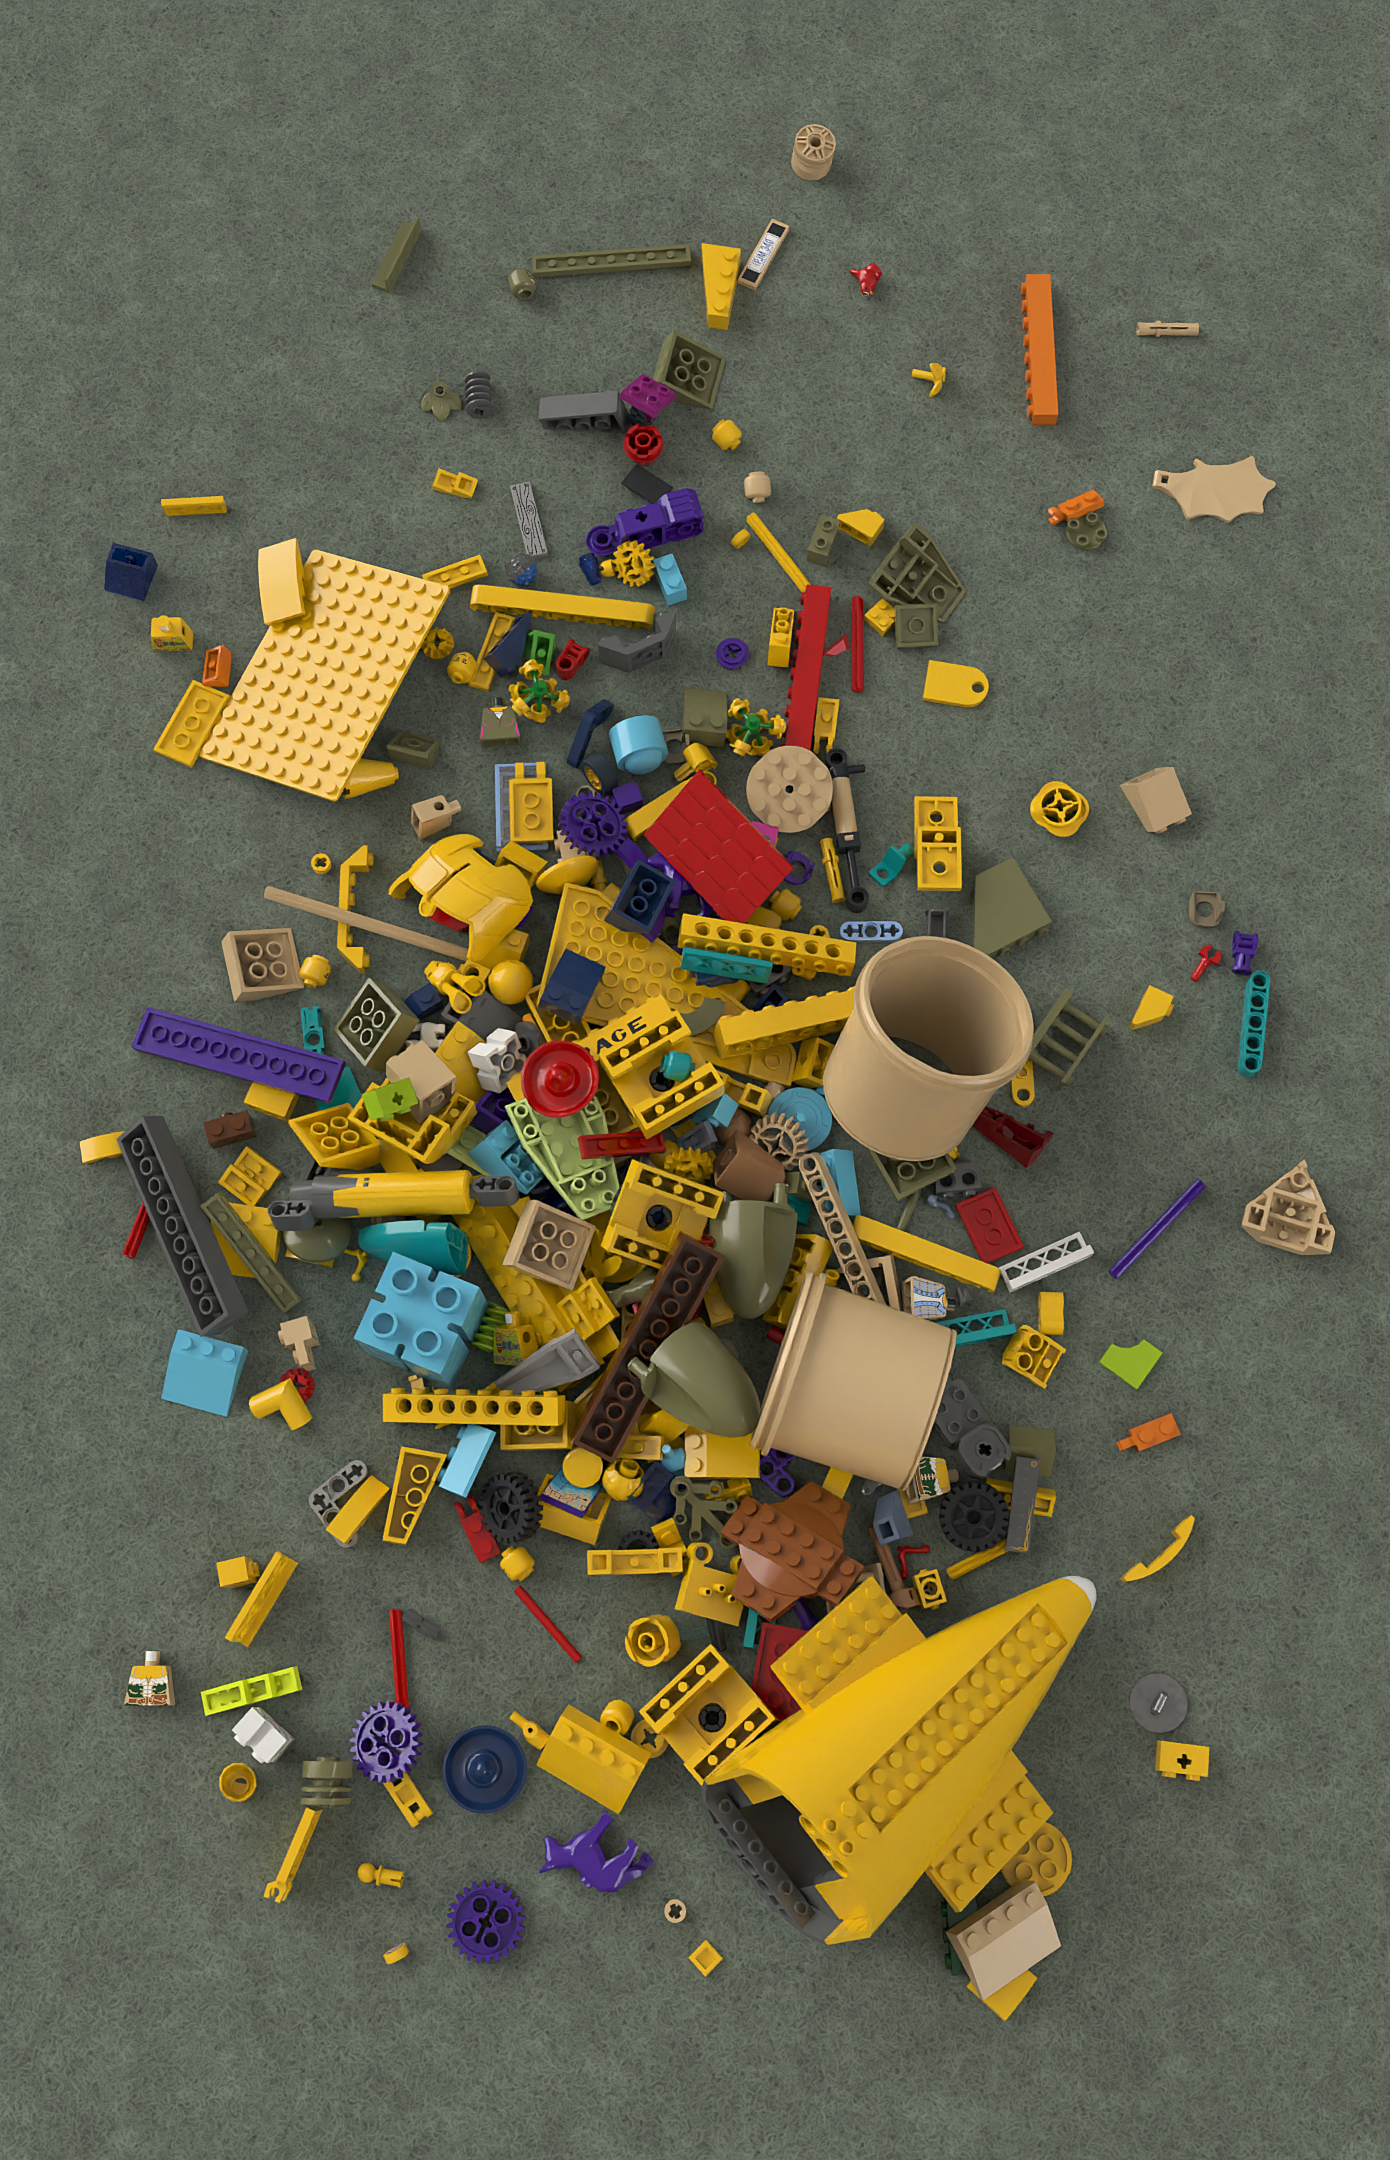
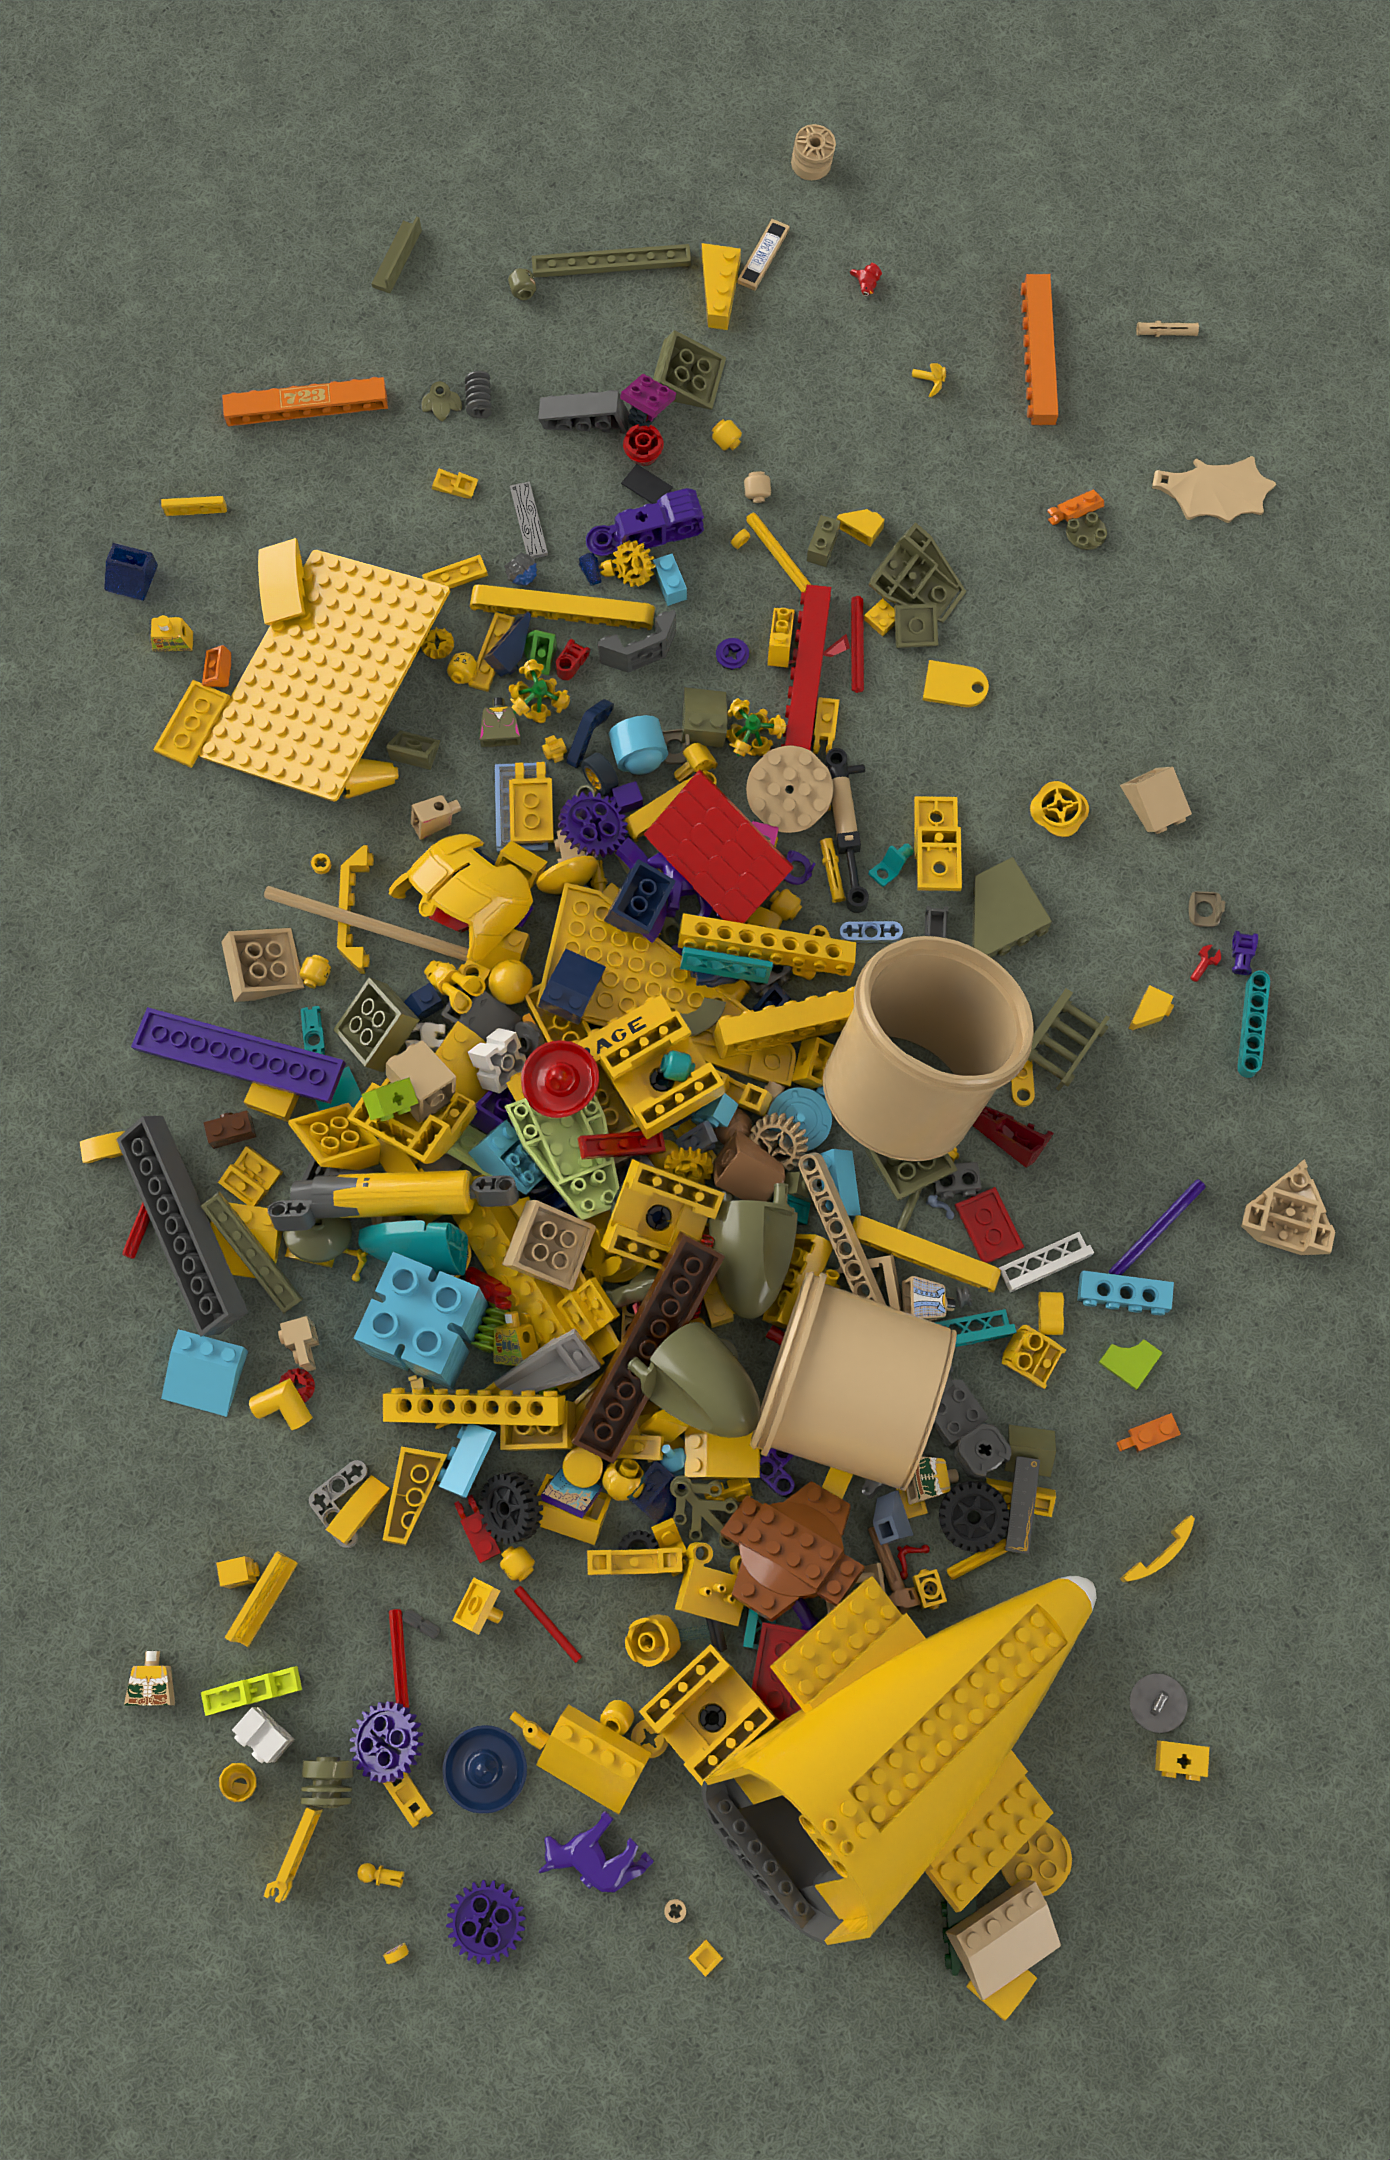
(305, 401): none -> orange brick
(478, 1607): none -> yellow tile
(491, 1288): none -> red hinge
(554, 749): none -> yellow gear
(1160, 1290): none -> medium azure brick

